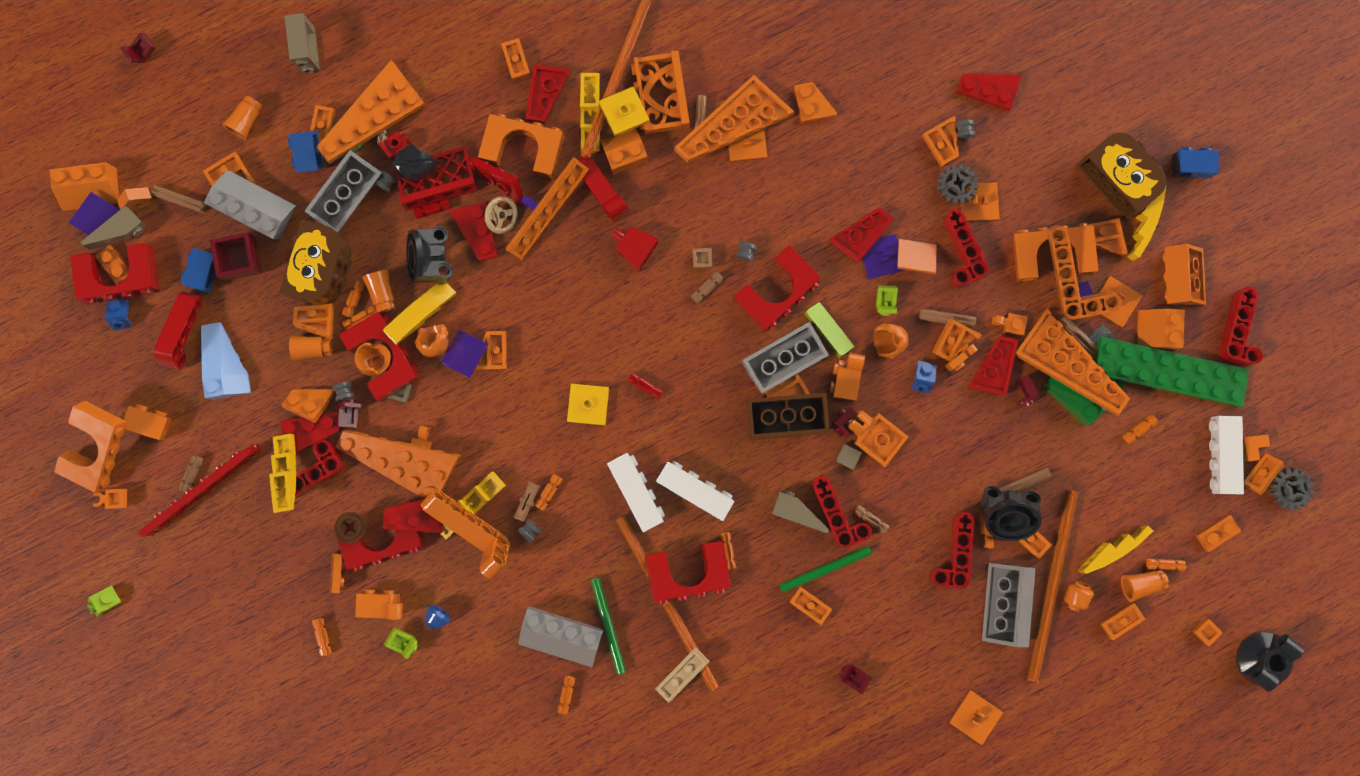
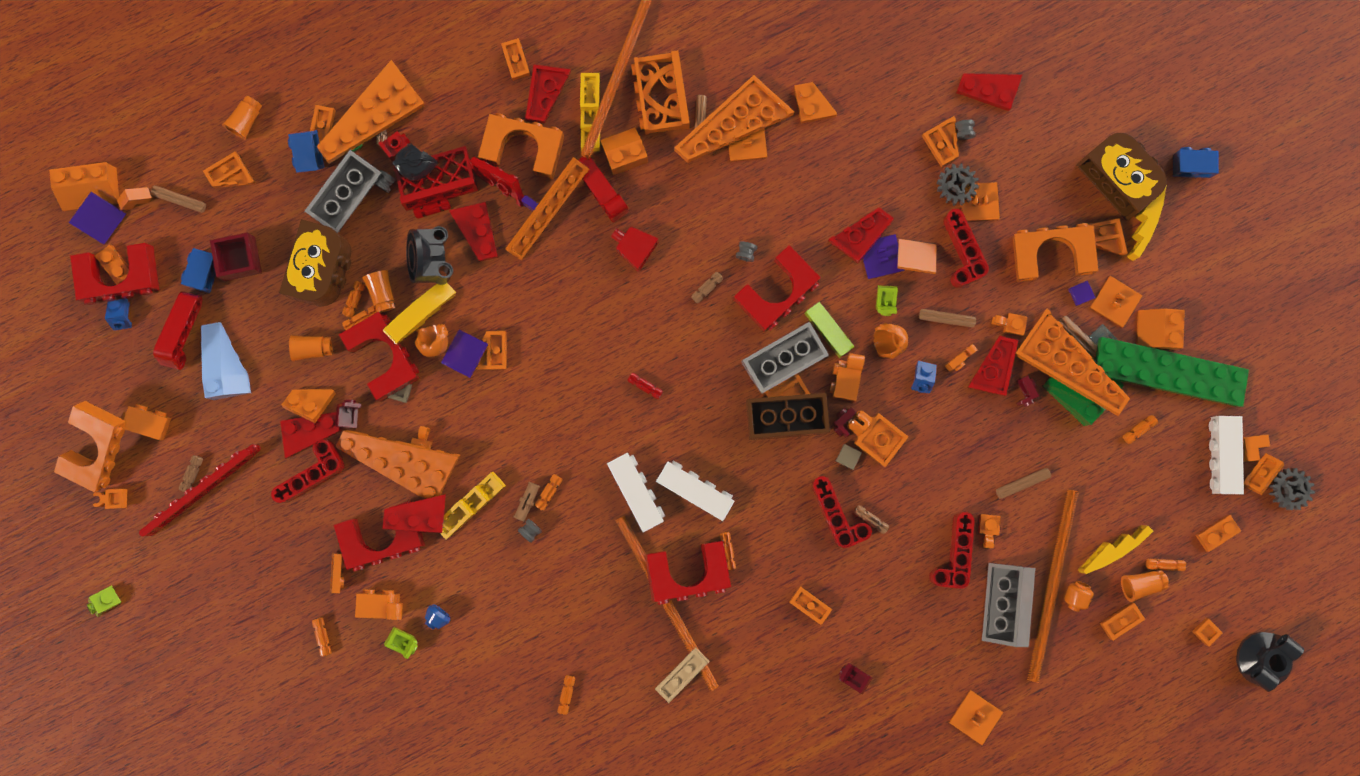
(119, 228): dark tan slope -> none
(139, 50): dark red bracket -> none
(250, 204): light grey slope -> none
(284, 473): yellow slope -> none
(302, 43): dark tan window -> none
(315, 319): orange wing -> none
(341, 527): reddish brown gear -> none
(343, 391): dark grey wheel -> none
(372, 358): orange helmet -> none
(471, 528): orange beam -> none
(492, 213): tan piece -> none
(560, 636): light grey slope -> none
(588, 404): yellow plate -> none
(608, 626): green piece -> none
(624, 111): yellow plate -> none
(702, 258): medium nougat plate -> none
(794, 510): dark tan slope -> none
(825, 569): green piece -> none
(954, 339): orange wing -> none
(1010, 513): black piece -> none
(1036, 545): orange plate -> none
(1071, 280): orange beam -> none
(1184, 275): orange slope -> none
(1248, 298): red beam -> none

